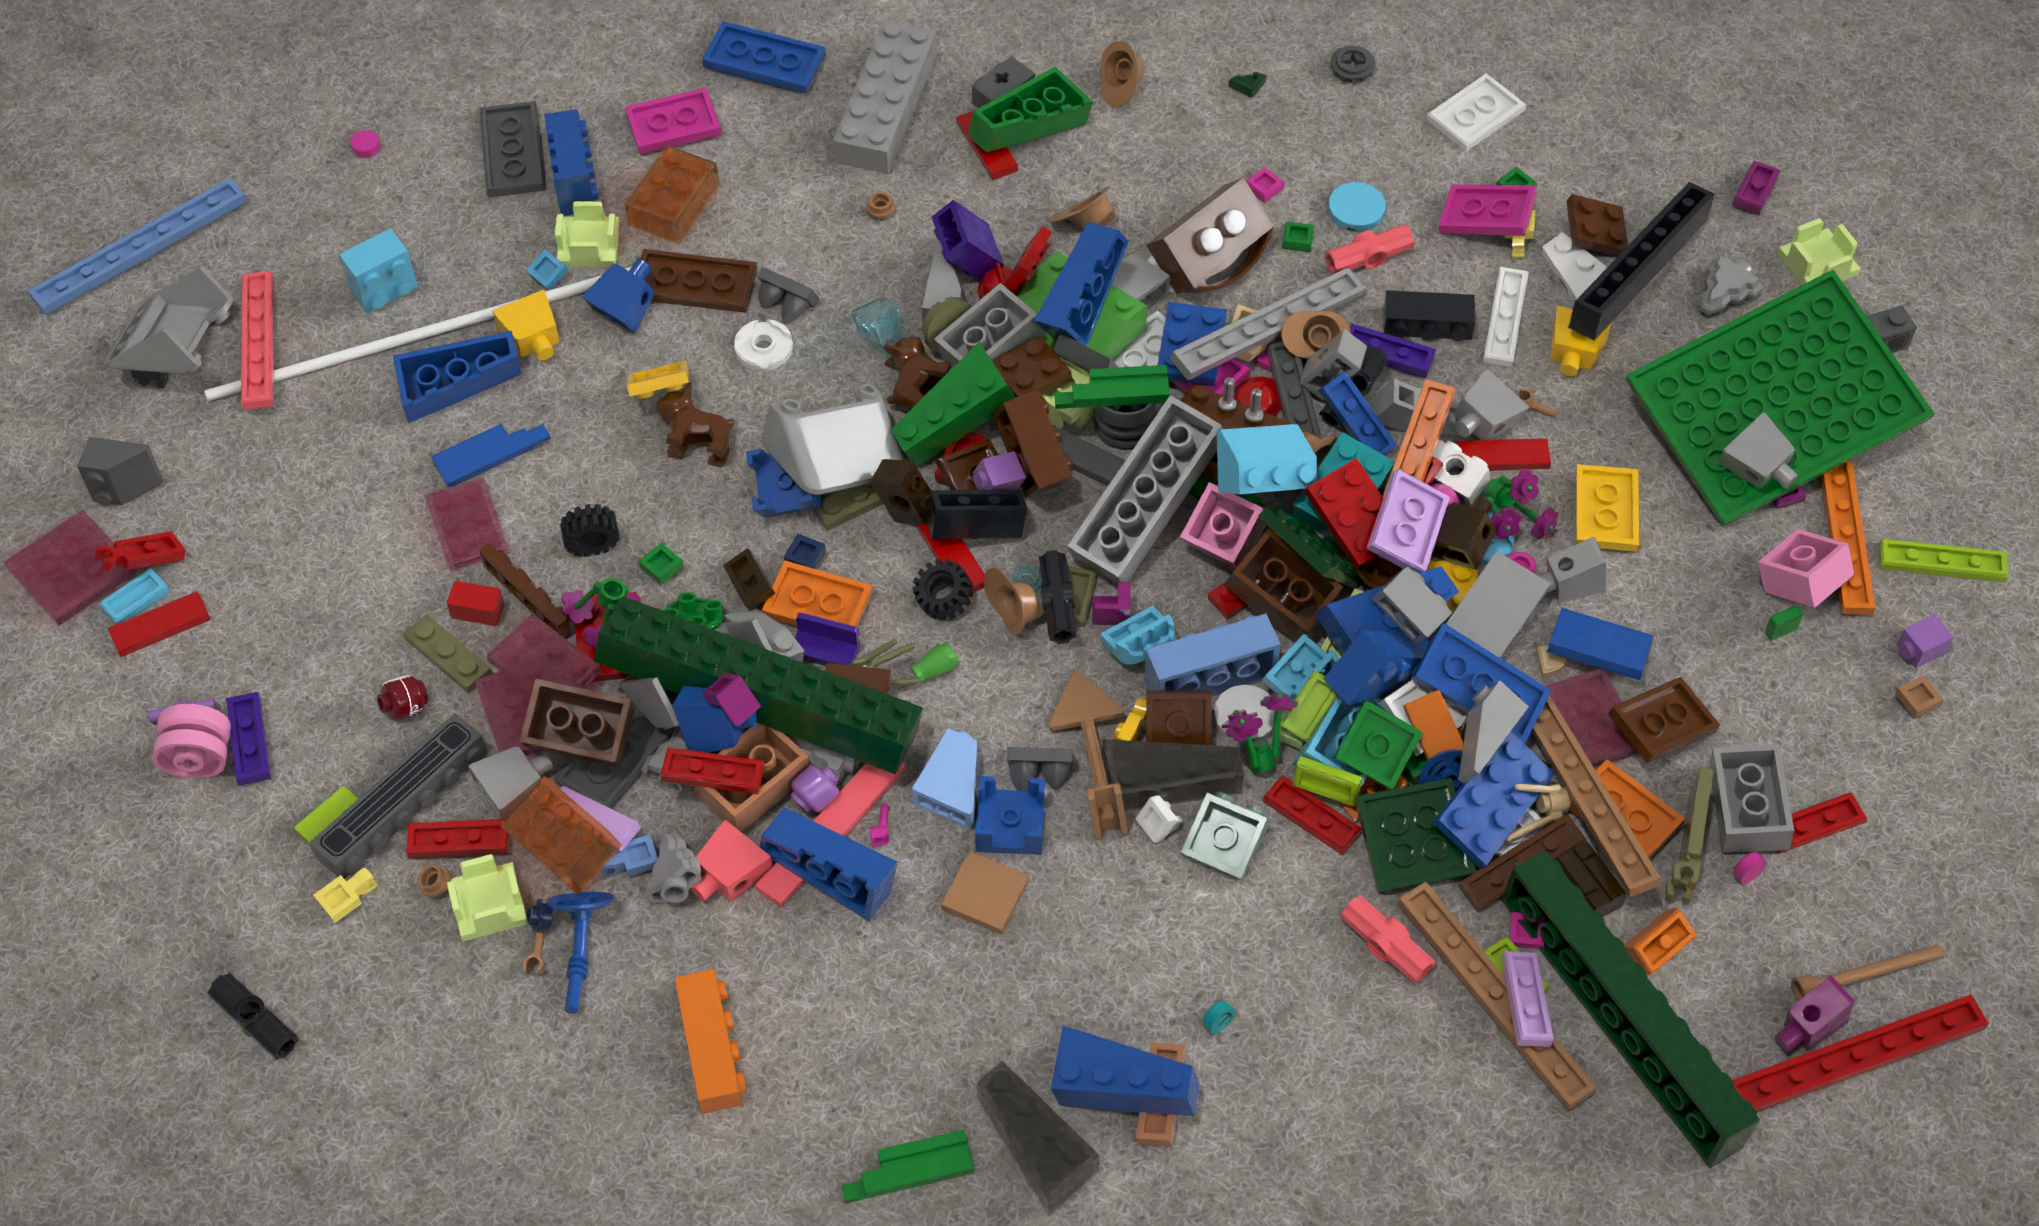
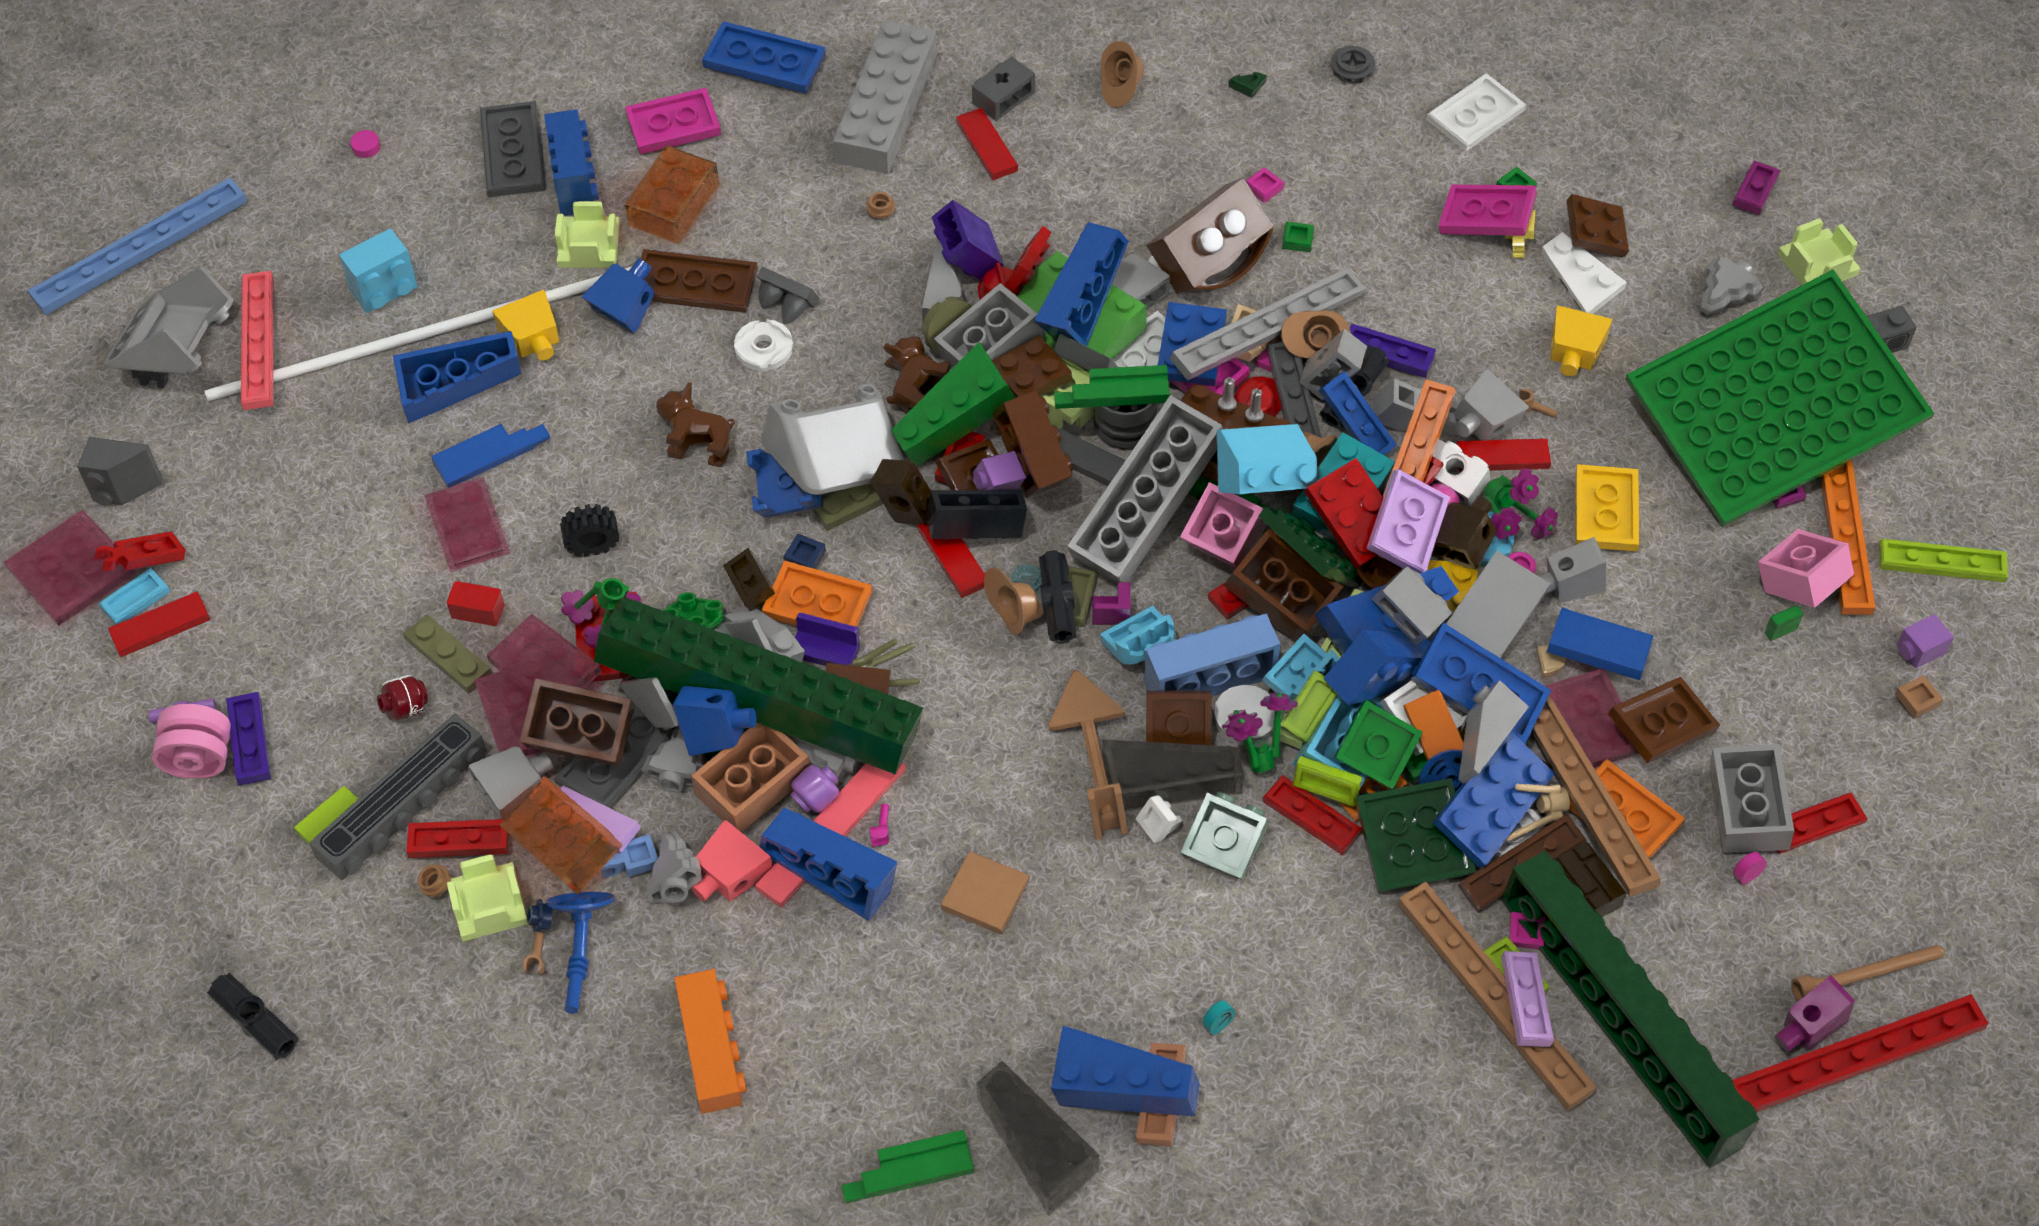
(342, 897): light yellow plate -> none
(520, 585): reddish brown plate -> none
(547, 269): dark azure plate -> none
(661, 563): green plate -> none
(668, 376): yellow plate -> none
(712, 770): red tile -> none
(733, 697): magenta panel -> none
(877, 320): clear light blue slope -> none
(935, 575): black tyre -> none
(935, 662): bright green cone -> none
(949, 779): light blue slope -> none
(1010, 818): blue panel -> none
(1025, 761): dark grey tile -> none
(1030, 112): green wedge -> none
(1095, 209): medium nougat piece -> none
(1132, 727): yellow plate -> none
(1356, 206): medium azure tile -> none
(1370, 249): coral piece -> none
(1387, 939): coral piece -> none
(1429, 315): black brick -> none
(1505, 316): white tile -> none
(1640, 261): black brick -> none
(1660, 940): orange slope -> none
(1687, 869): olive tile -> none
(1760, 454): light grey torso -> none

